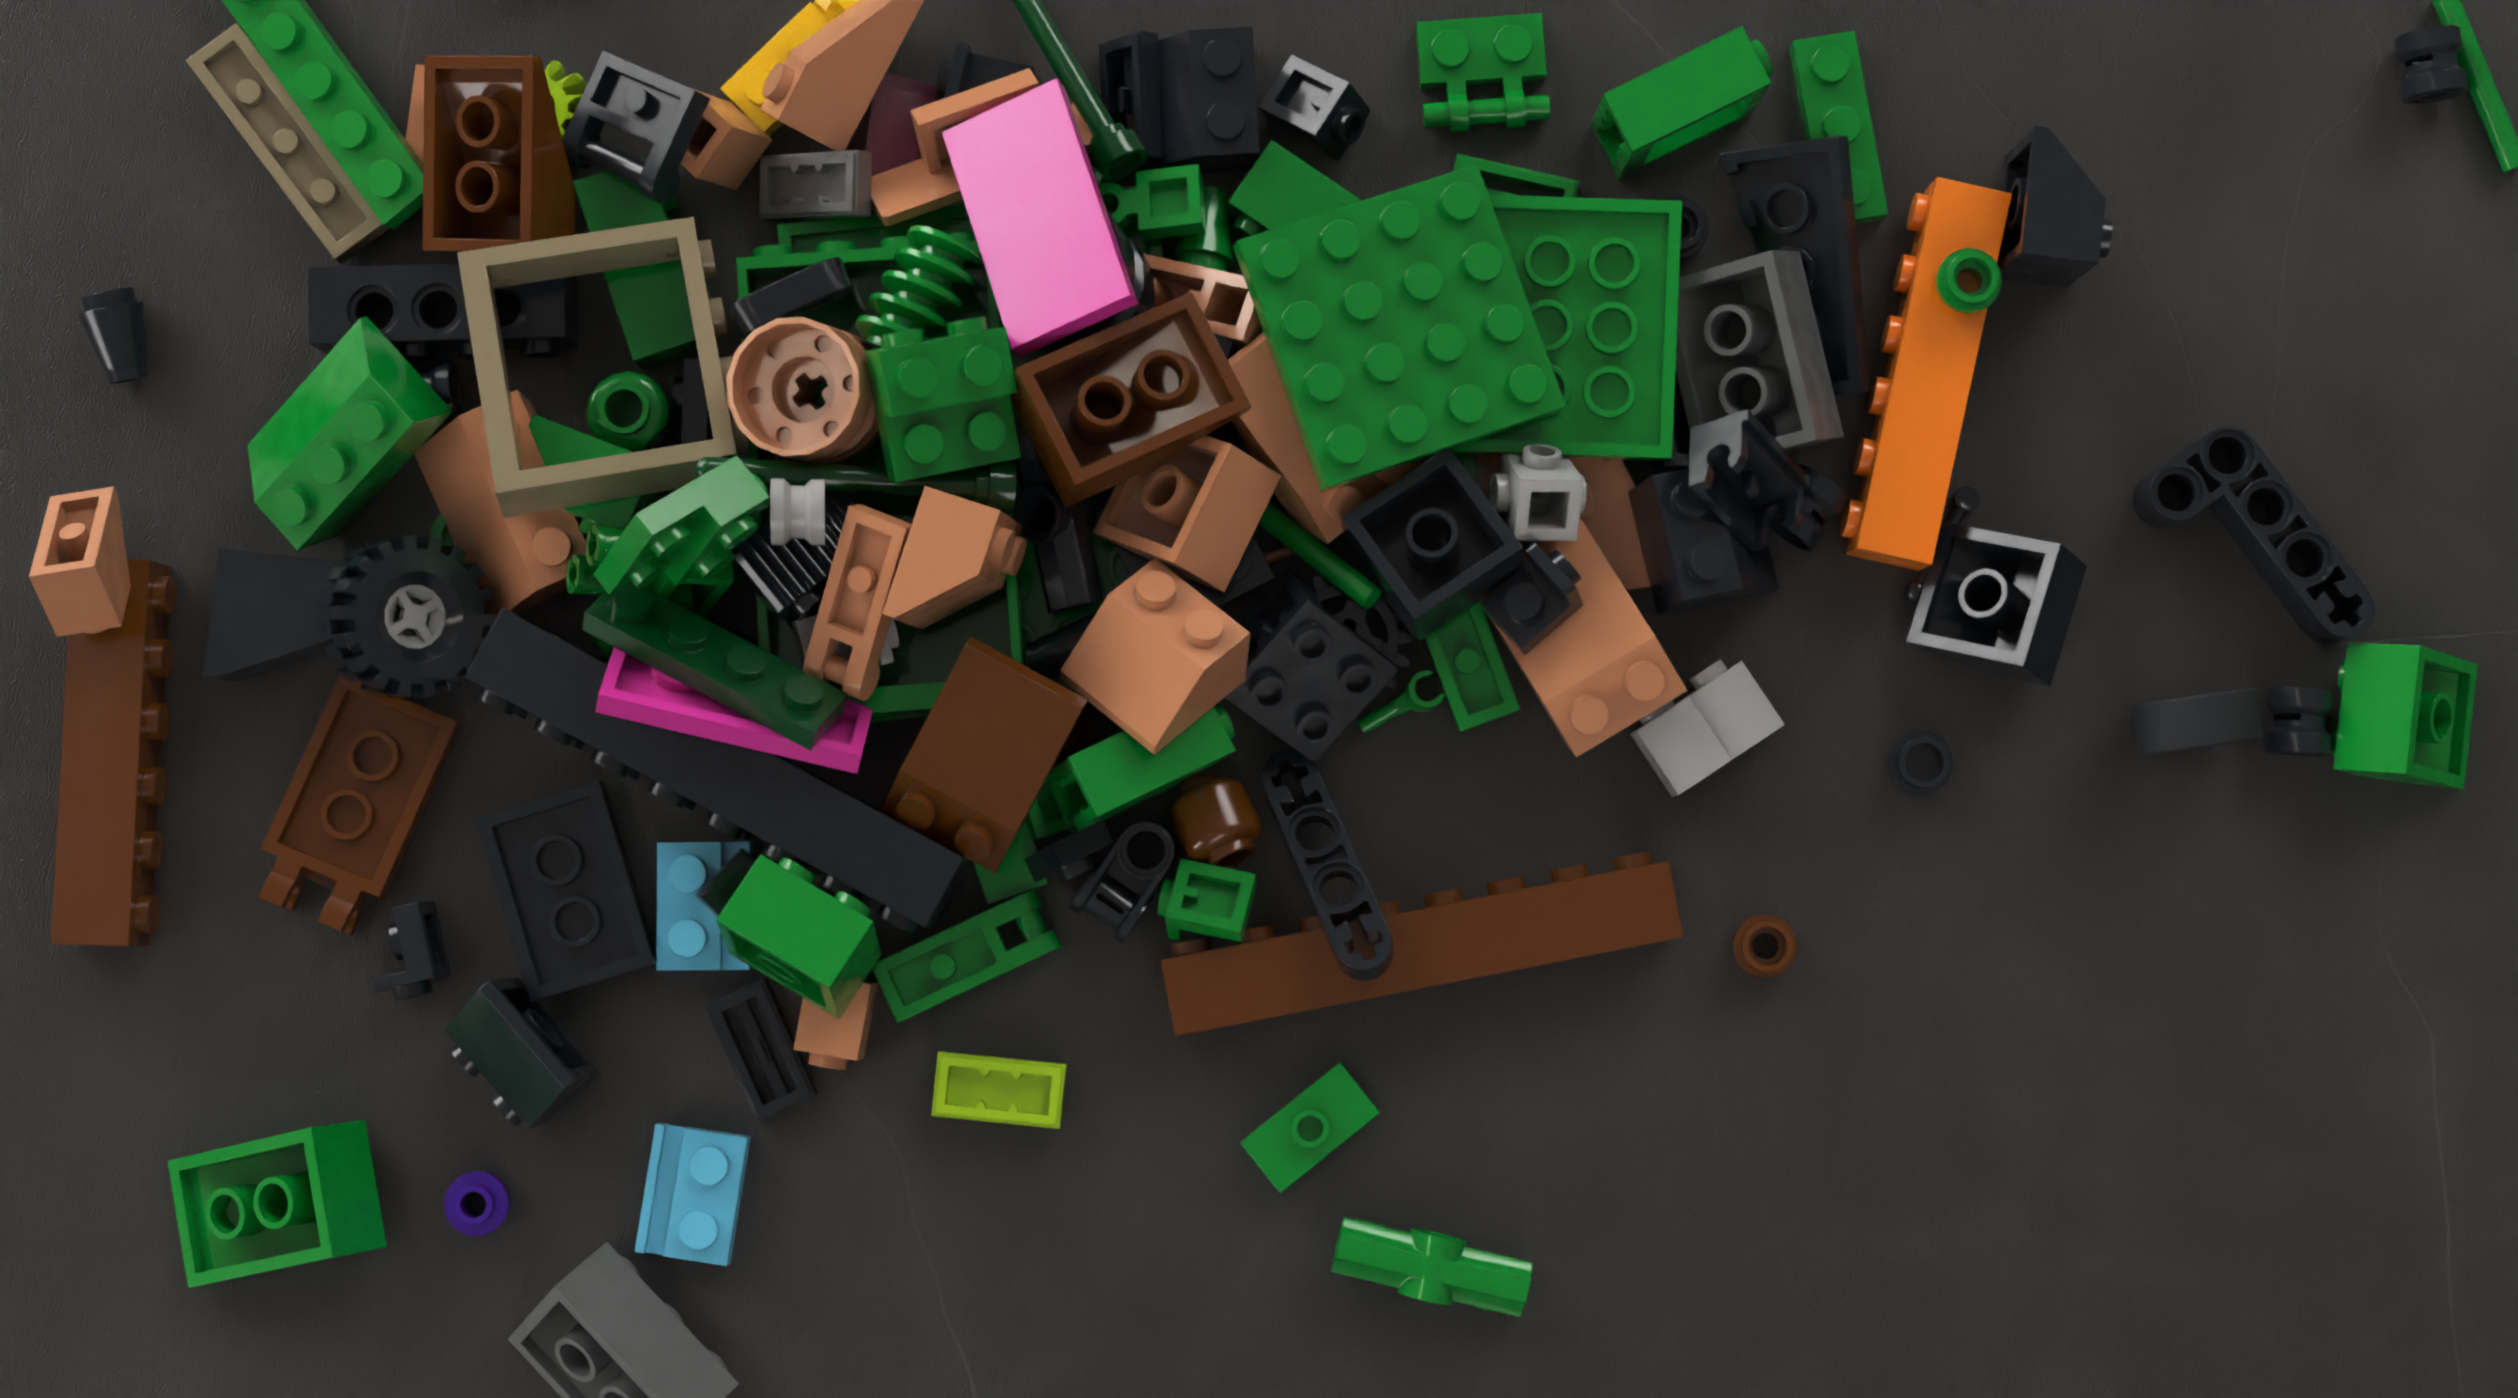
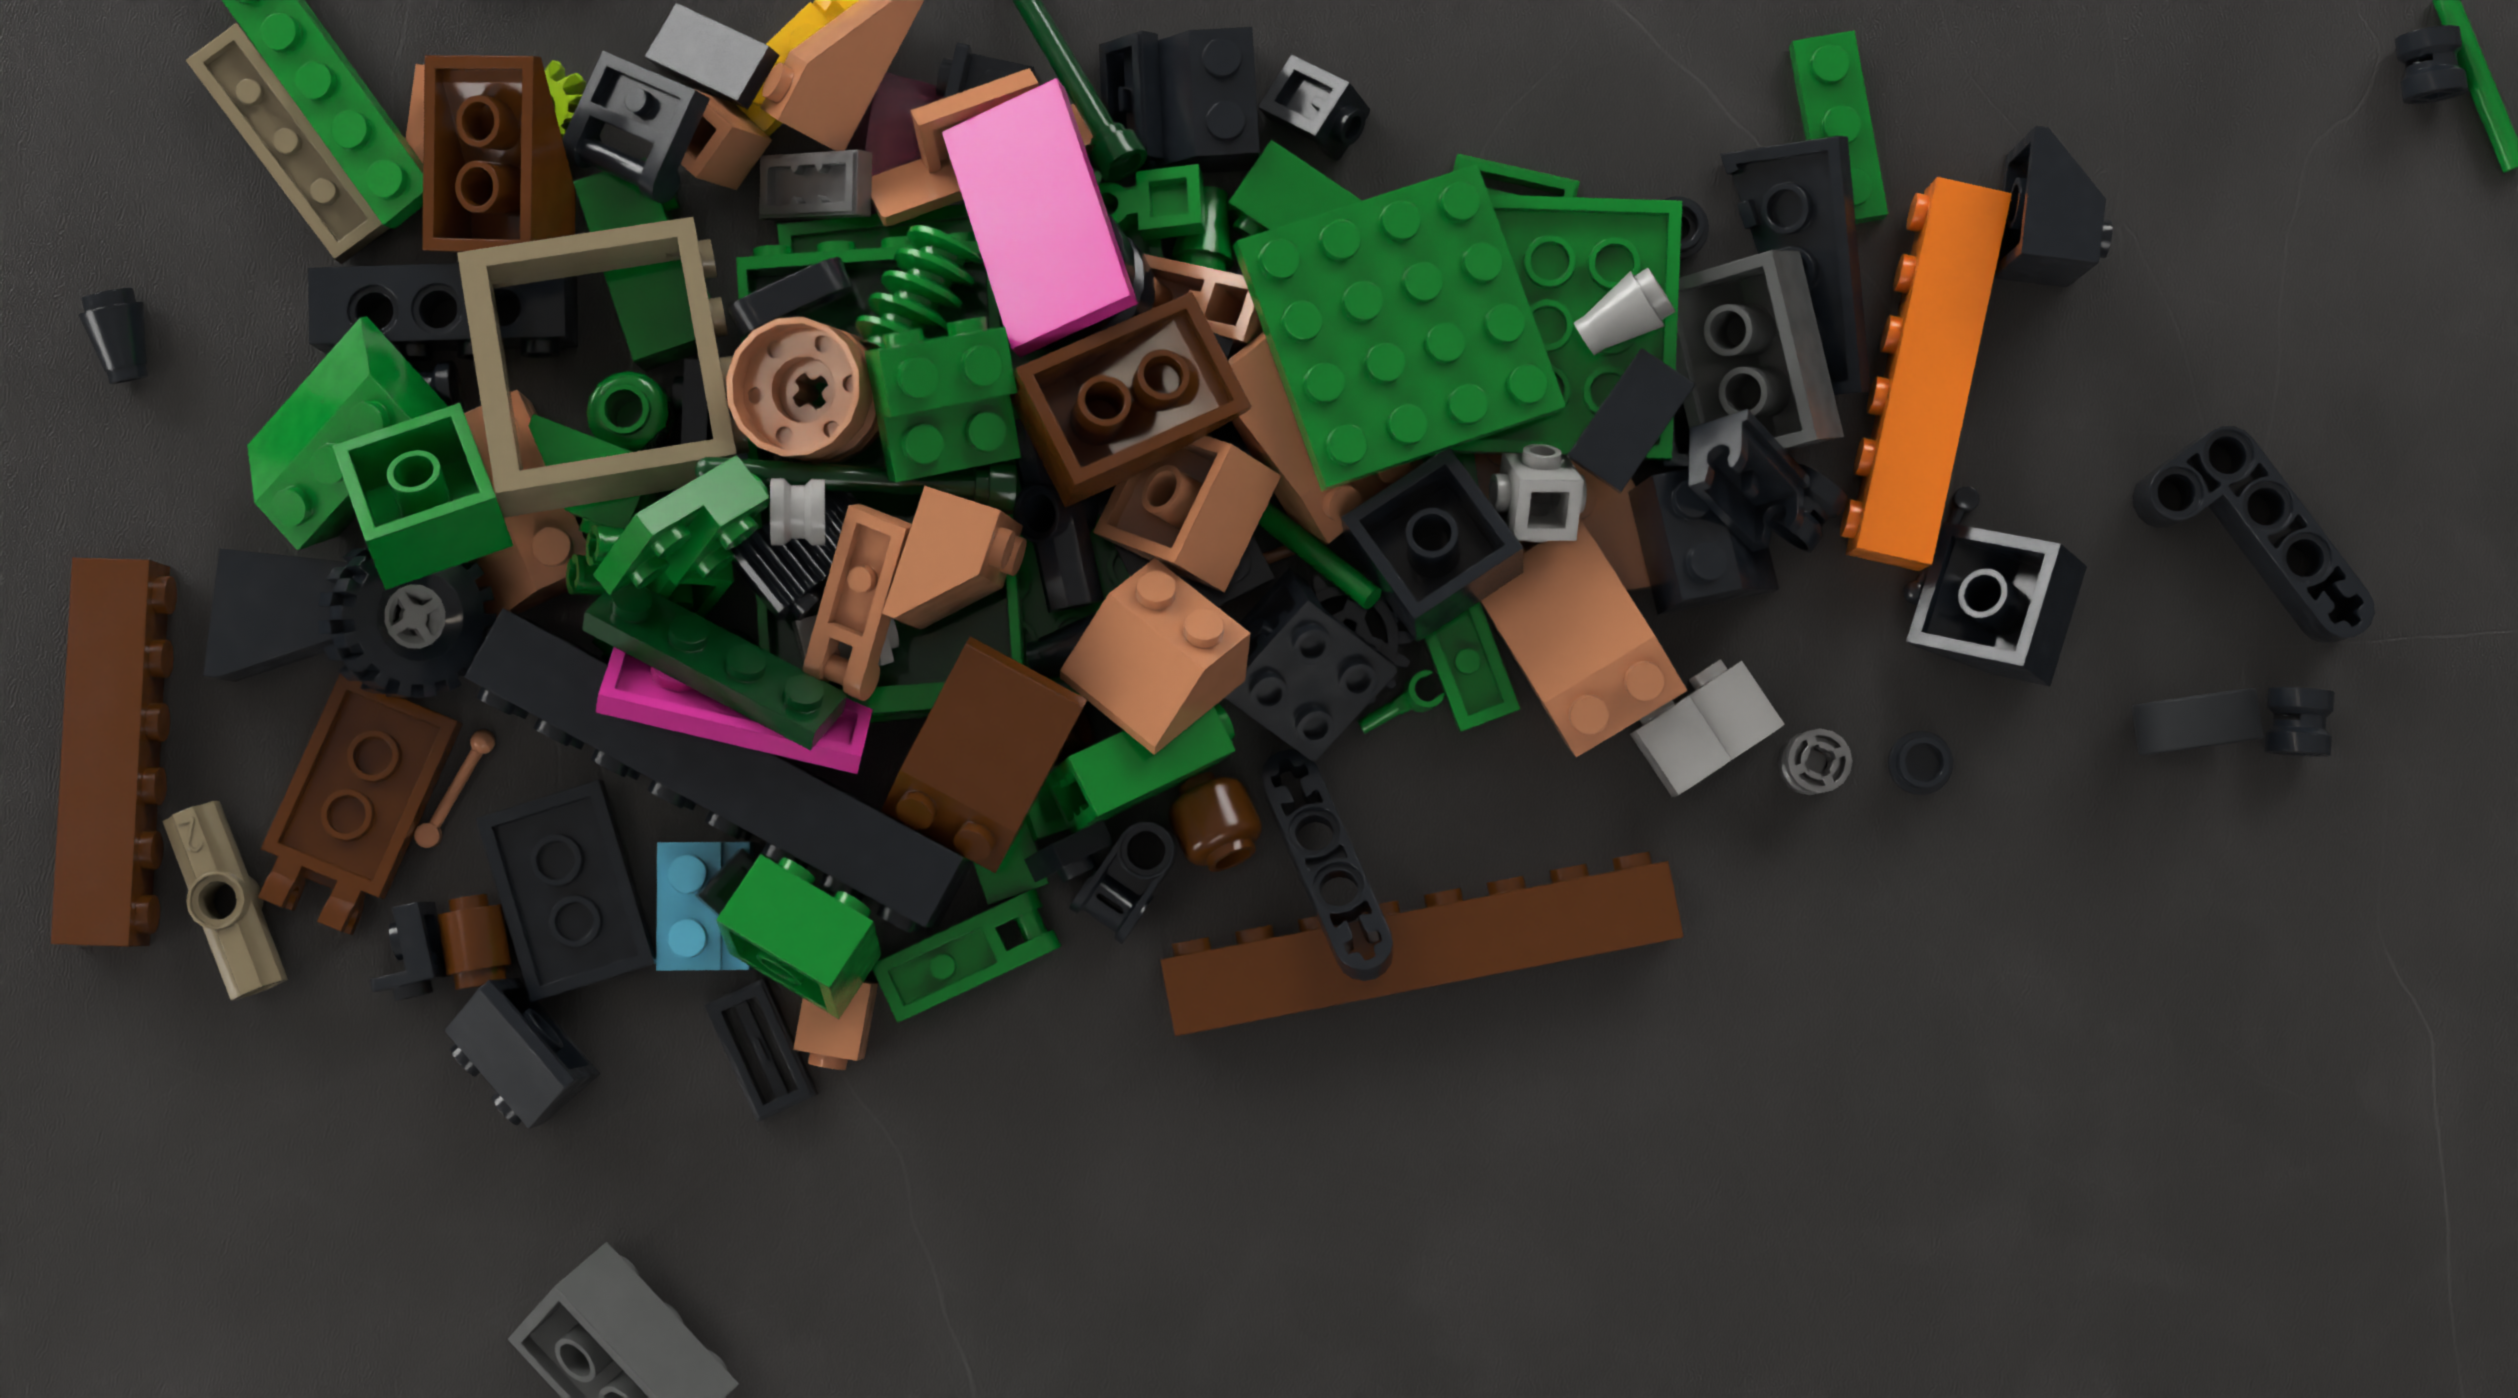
(82, 563): nougat slope -> none
(208, 861): none -> dark tan piece
(277, 1203): green slope -> none
(422, 496): none -> green brick
(429, 834): none -> nougat hinge
(474, 941): none -> reddish brown brick
(496, 1199): dark purple plate -> none
(692, 1194): medium azure plate -> none
(712, 56): none -> tile
(999, 1089): lime plate -> none
(1207, 901): green bracket -> none
(1309, 1127): green plate -> none
(1432, 1266): green piece -> none
(1477, 54): green plate -> none
(1534, 598): black bracket -> none
(1625, 312): none -> light grey cone
(1630, 420): none -> black tile
(1682, 101): green window -> none
(1784, 951): reddish brown plate -> none
(1803, 766): none -> flat silver wheel
(1982, 267): green plate -> none
(2404, 714): green slope -> none

